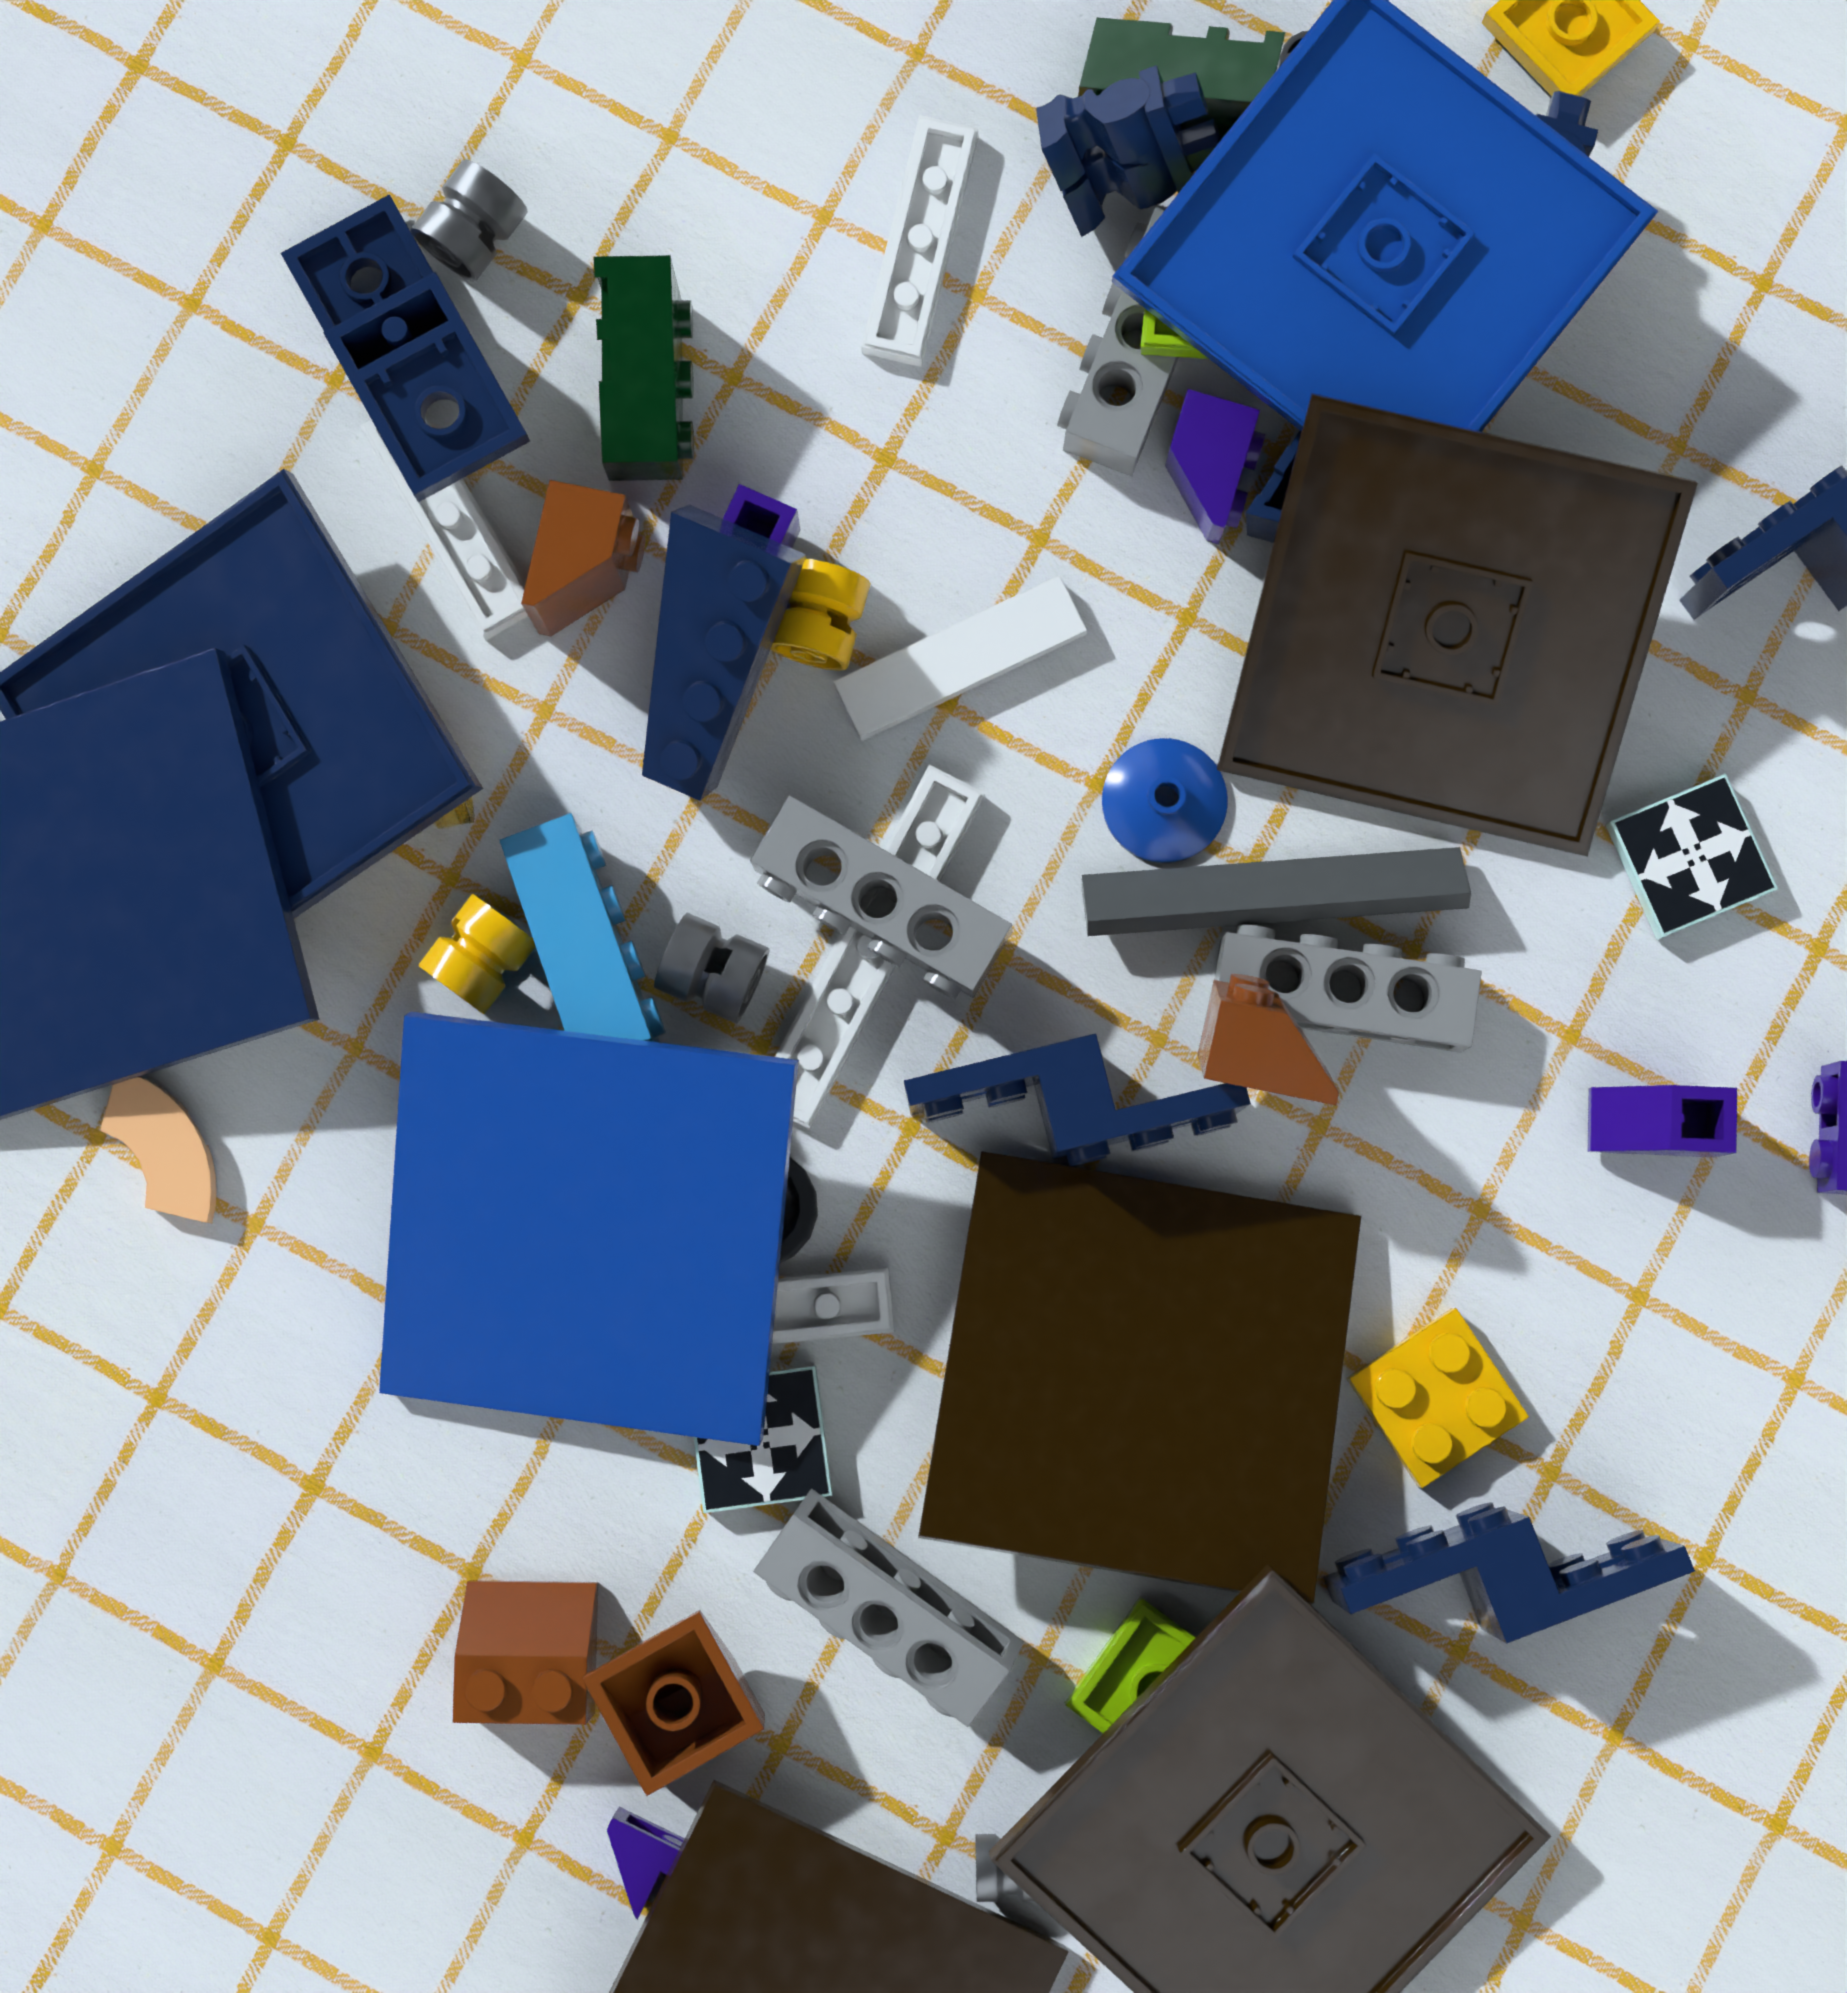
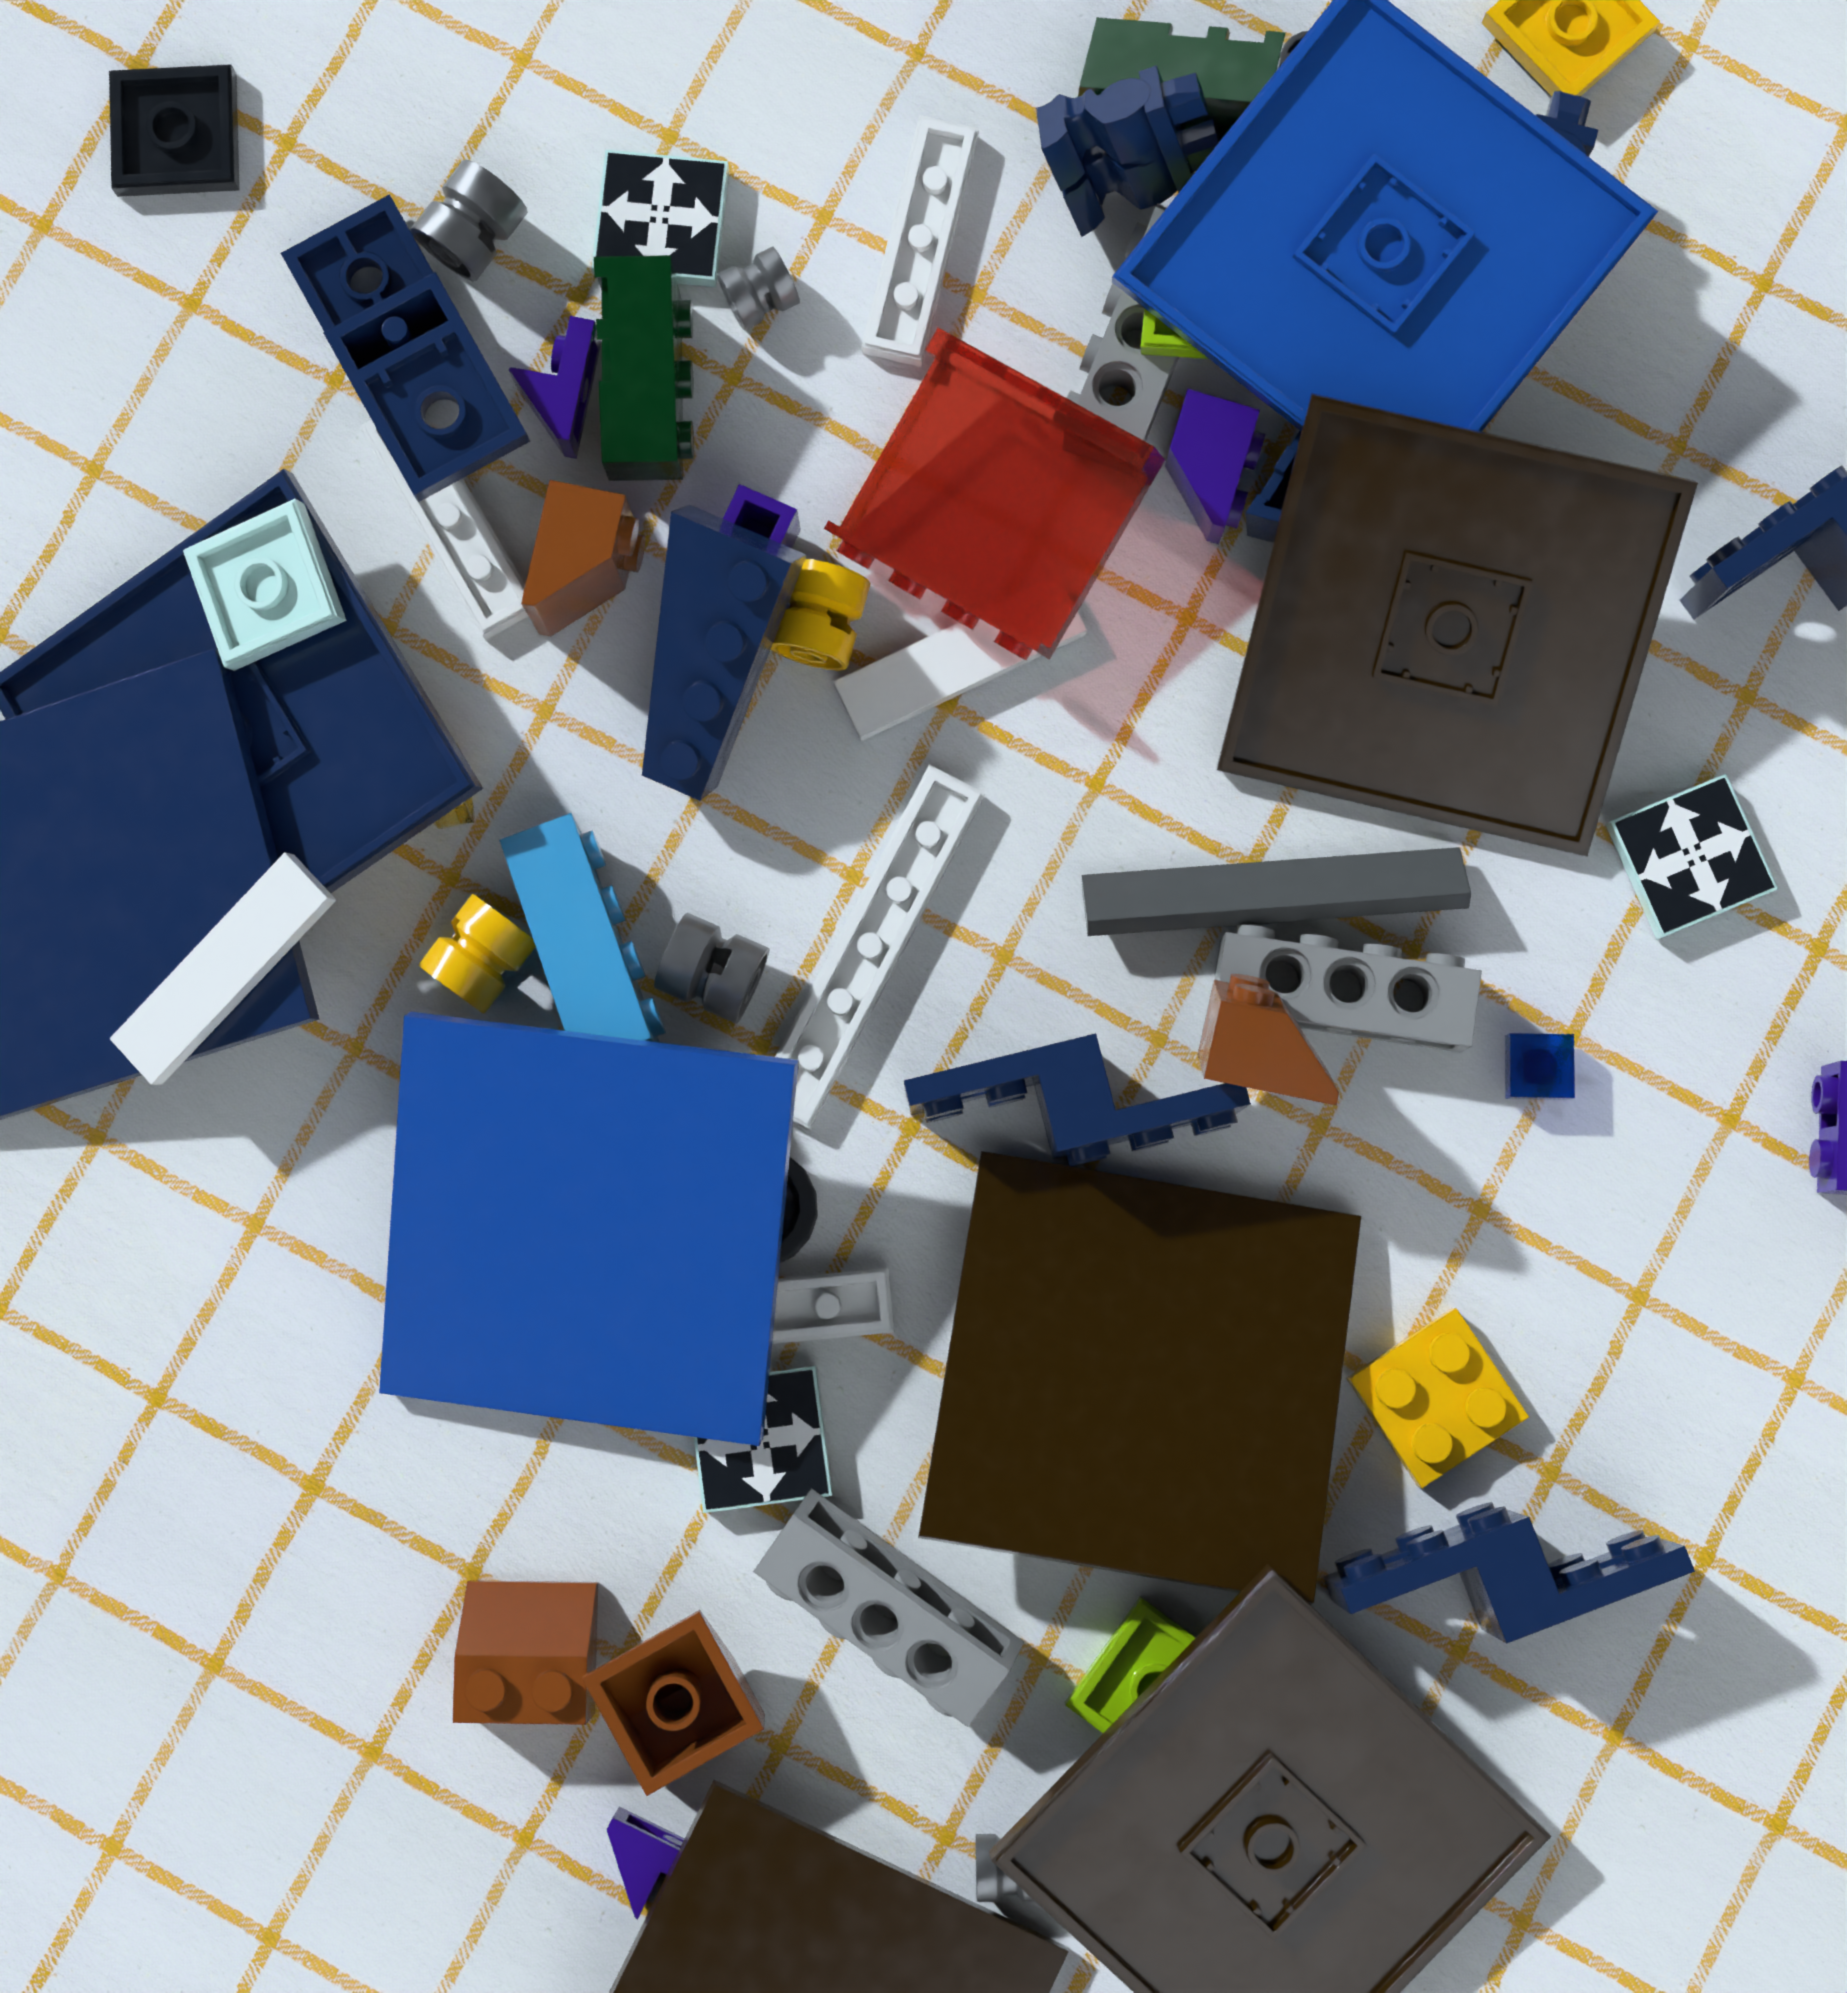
(168, 1147): light nougat tile -> none
(174, 130): none -> black tile
(222, 969): none -> white tile
(264, 585): none -> light aqua tile
(563, 398): none -> dark purple slope
(663, 209): none -> black tile
(758, 288): none -> flat silver wheel
(805, 834): light grey brick -> none
(997, 498): none -> clear red panel
(1159, 831): blue dish -> none
(1539, 1066): none -> clear blue plate
(1663, 1120): dark purple slope -> none

